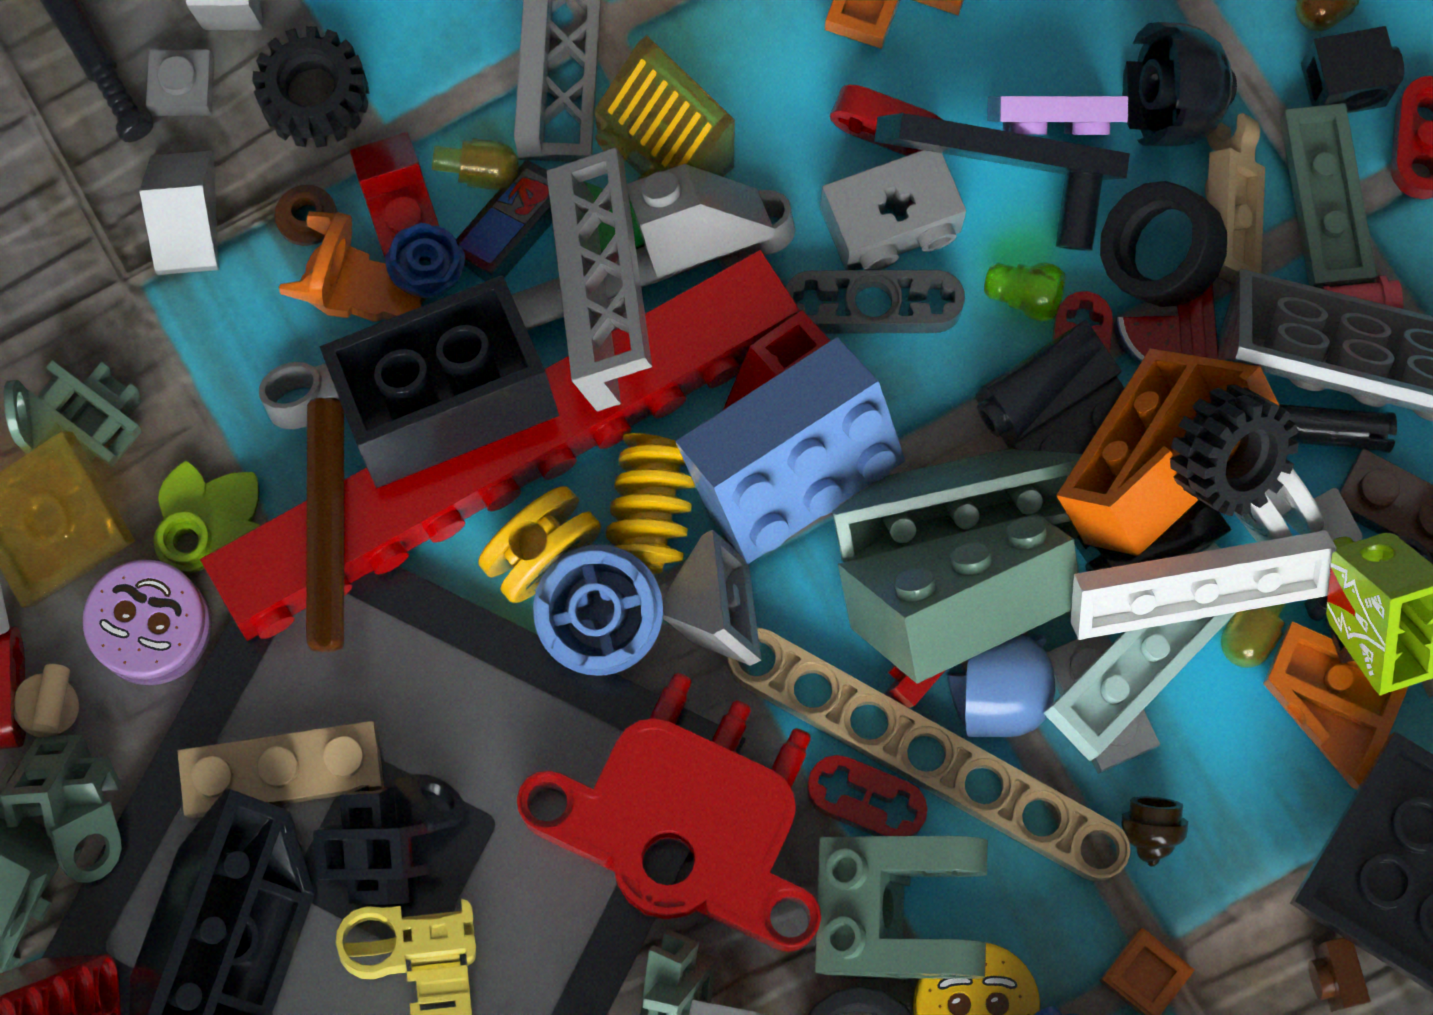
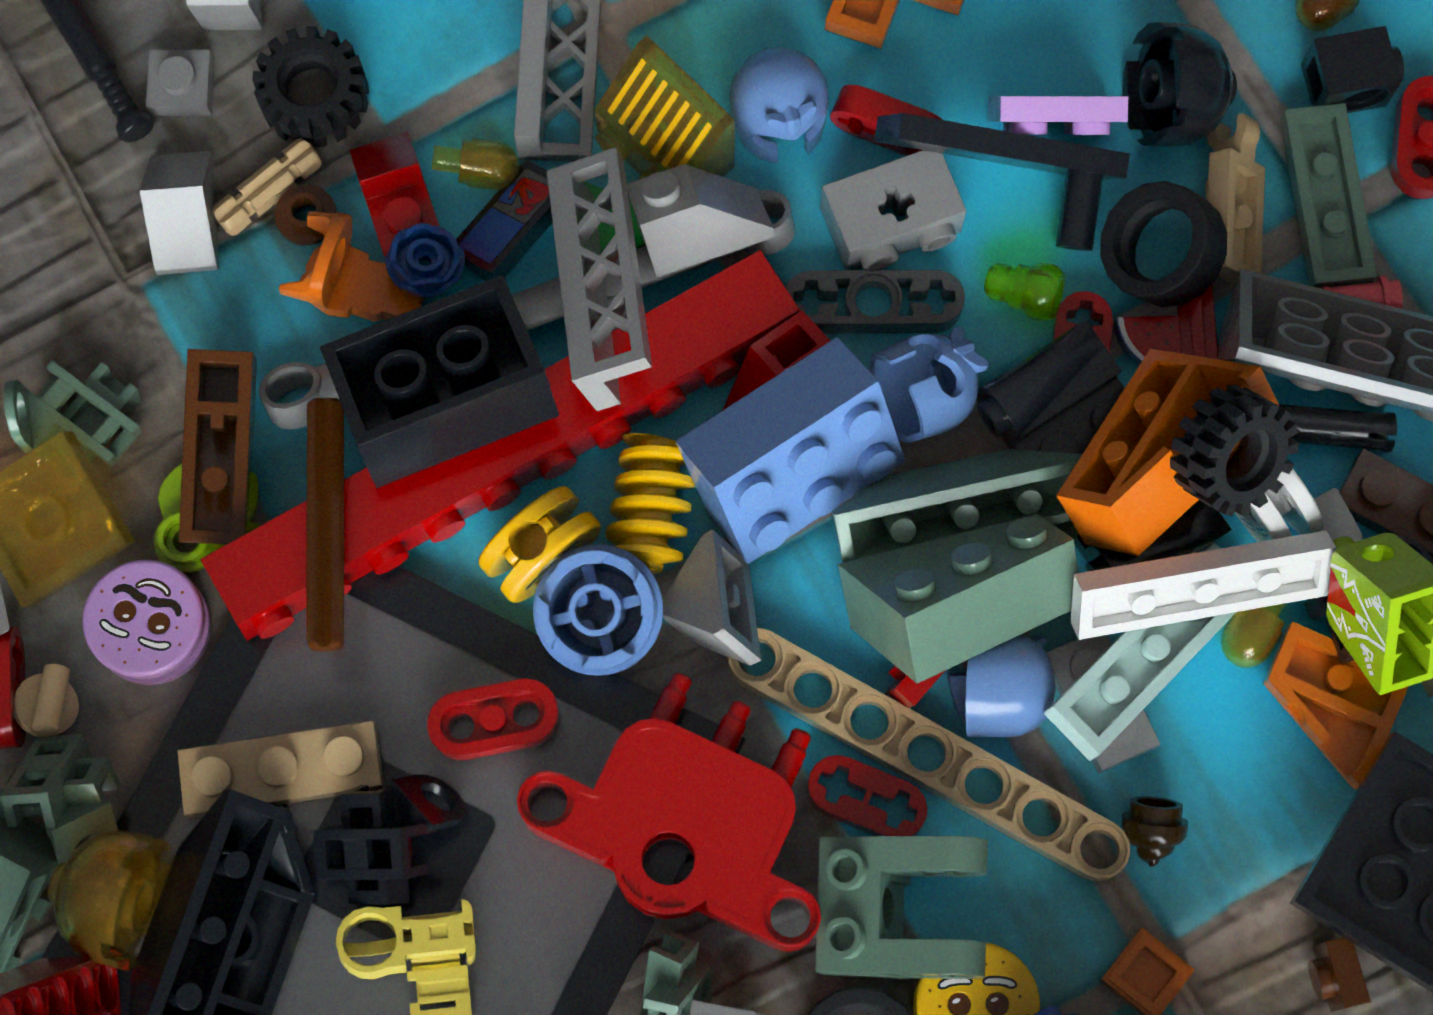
(109, 895): none -> clear yellow cylinder
(217, 445): none -> reddish brown slope
(266, 186): none -> tan axle
(493, 715): none -> red plate
(779, 97): none -> medium blue helmet
(928, 382): none -> medium blue helmet

